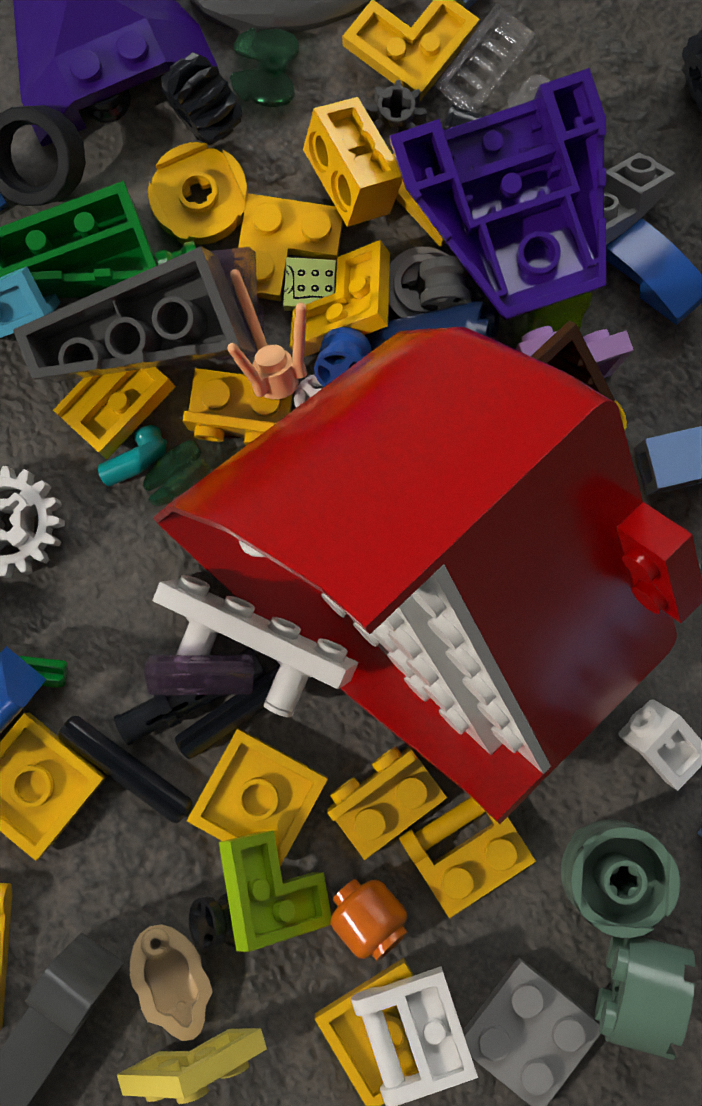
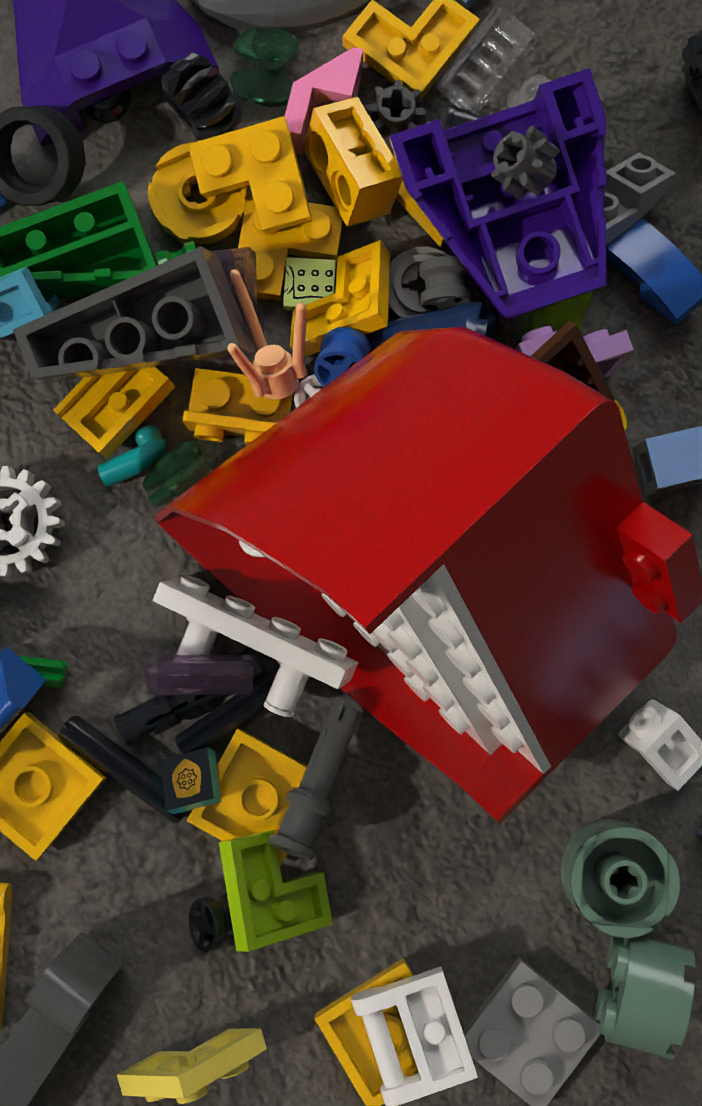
(170, 981): tan arm -> none
(190, 780): none -> tile
(256, 158): none -> yellow plate
(309, 801): none -> dark grey pin
(325, 85): none -> bright pink slope
(368, 919): orange head -> none
(385, 801): yellow bracket -> none
(472, 866): yellow plate -> none
(525, 162): none -> dark grey gear

